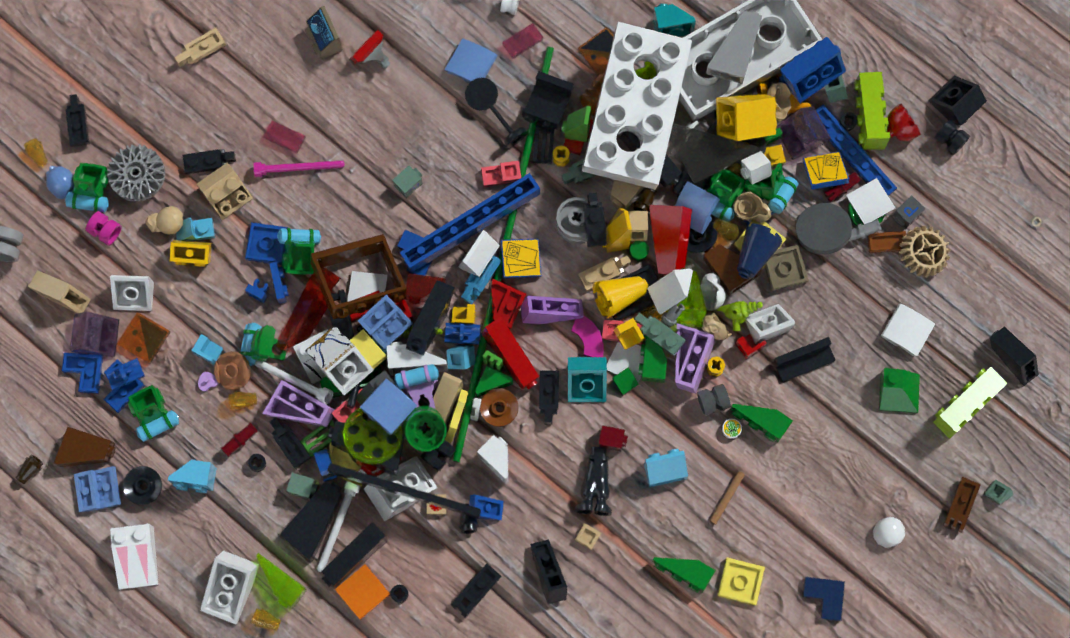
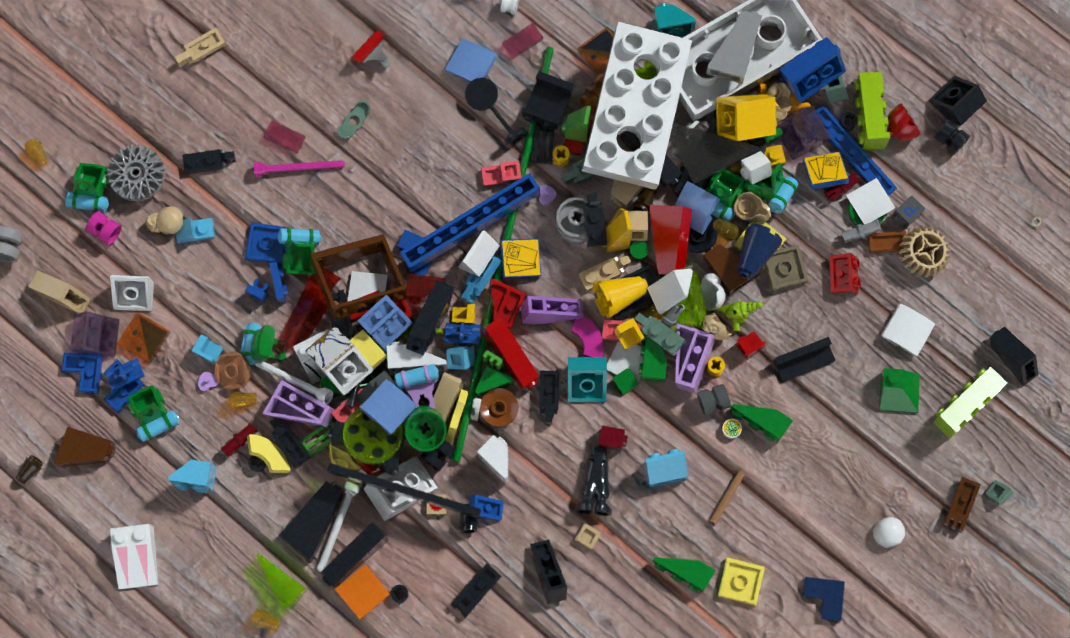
(59, 181): medium blue hair -> none
(77, 122): black hinge -> none
(97, 489): medium blue slope -> none
(134, 480): black dish -> none
(190, 252): yellow brick -> none
(224, 191): tan slope -> none
(229, 586): white slope -> none
(269, 453): none -> light yellow tile
(302, 486): sand green brick -> none
(323, 33): slope -> none
(323, 460): blue piece -> none
(361, 111): none -> sand green piece
(408, 181): sand green brick -> none
(547, 195): none -> lavender piece
(769, 323): white slope -> none
(824, 228): dark grey piece -> none
(844, 273): none -> red bracket

